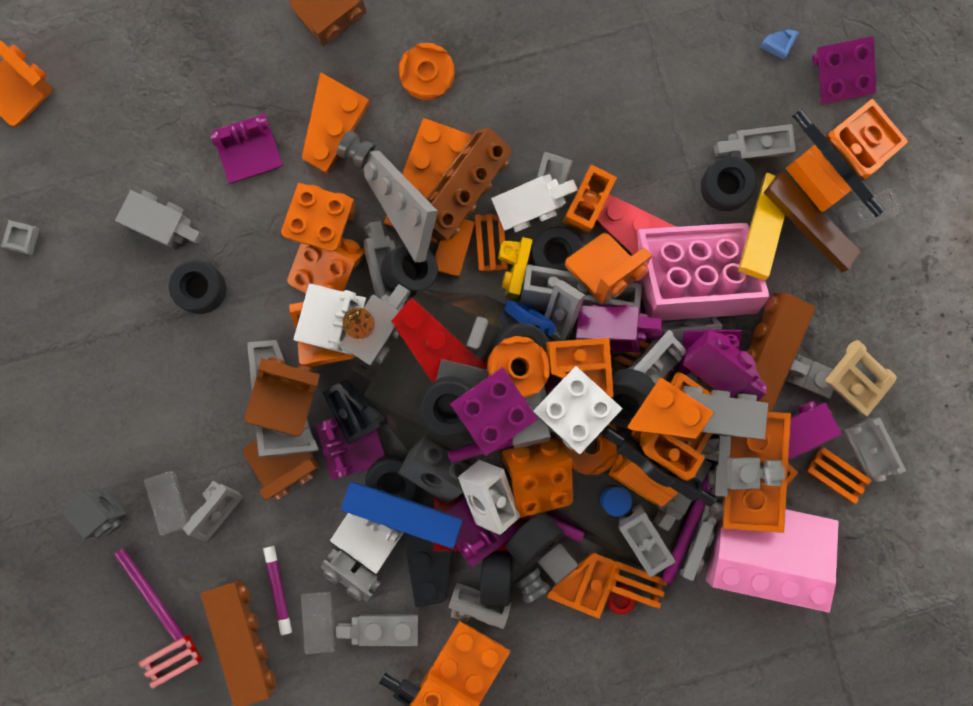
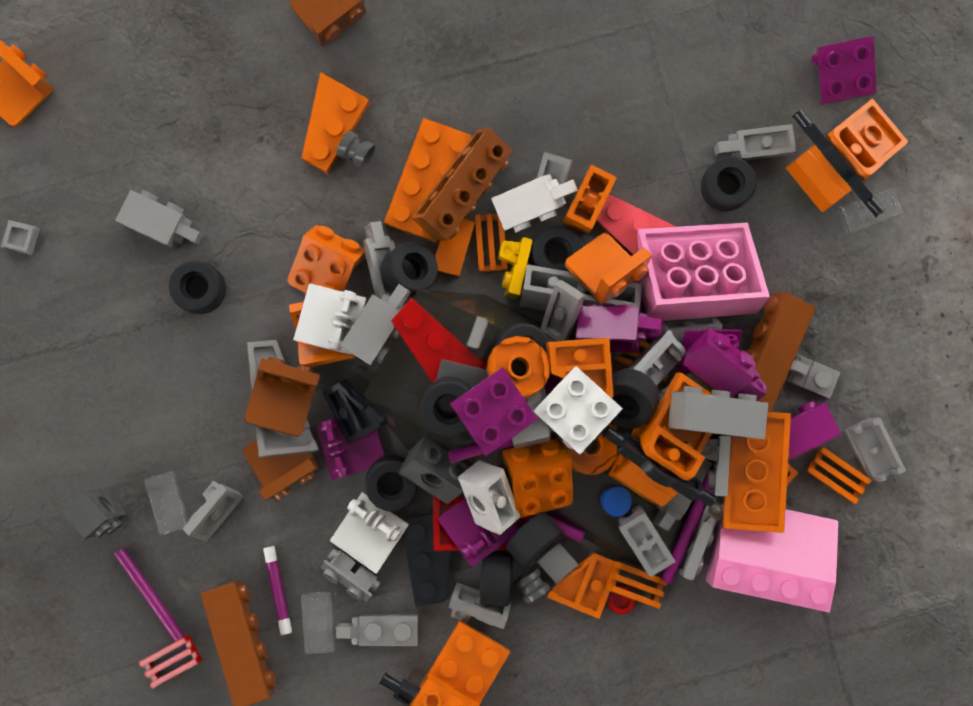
(247, 148): magenta hinge -> none
(318, 217): orange bracket -> none
(358, 323): clear orange tile -> none
(402, 514): blue tile -> none
(404, 205): light grey wing -> none
(426, 71): orange tile -> none
(528, 315): blue tile -> none
(671, 413): orange wing -> none
(747, 472): light grey plate -> none
(762, 235): yellow tile -> none
(779, 43): medium blue tile -> none
(812, 222): reddish brown tile -> none
(854, 385): tan plate -> none

